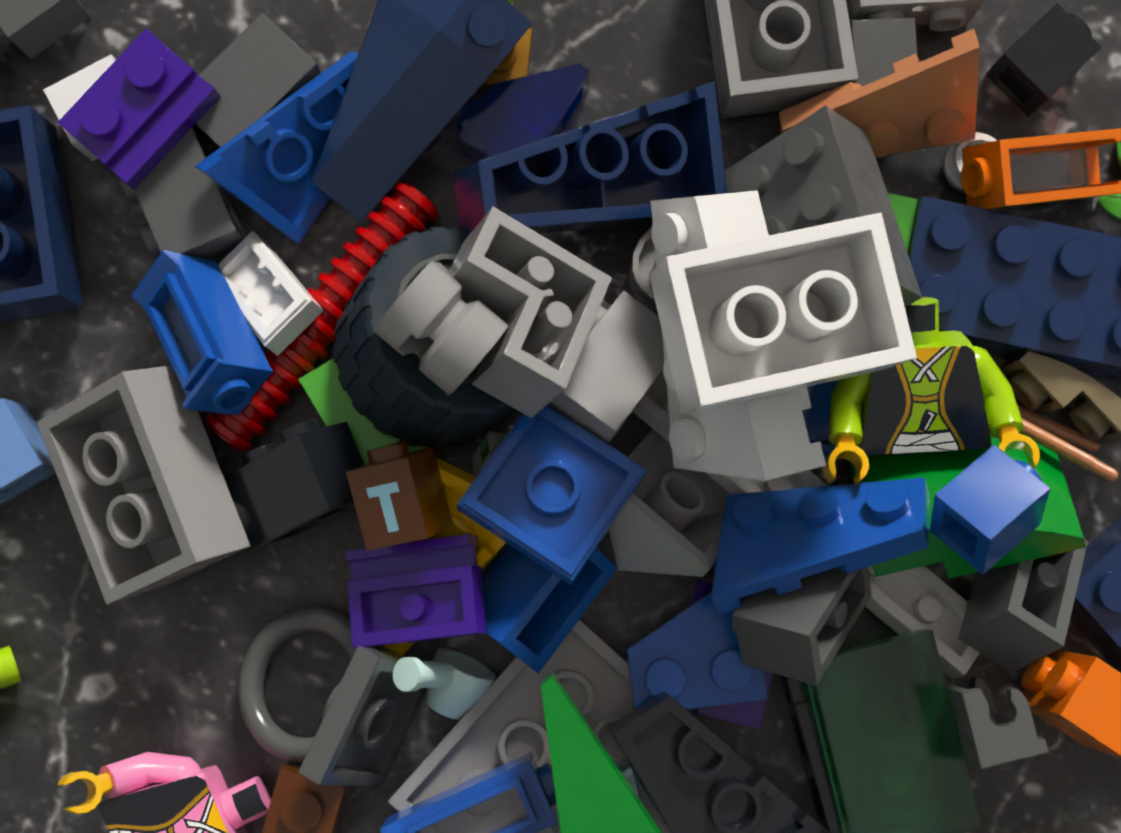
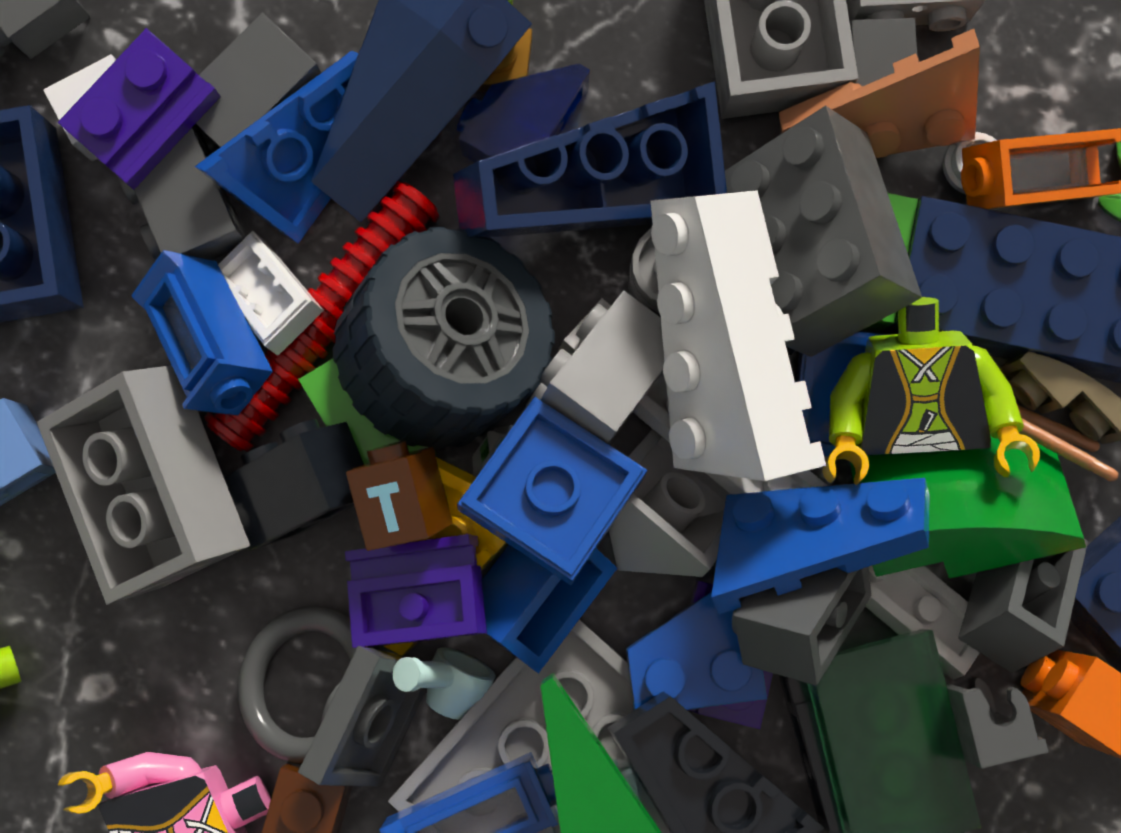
(440, 328): light grey wheel -> none
(543, 298): light grey brick -> none
(781, 312): white brick -> none
(989, 508): brick -> none
(1043, 59): black brick -> none

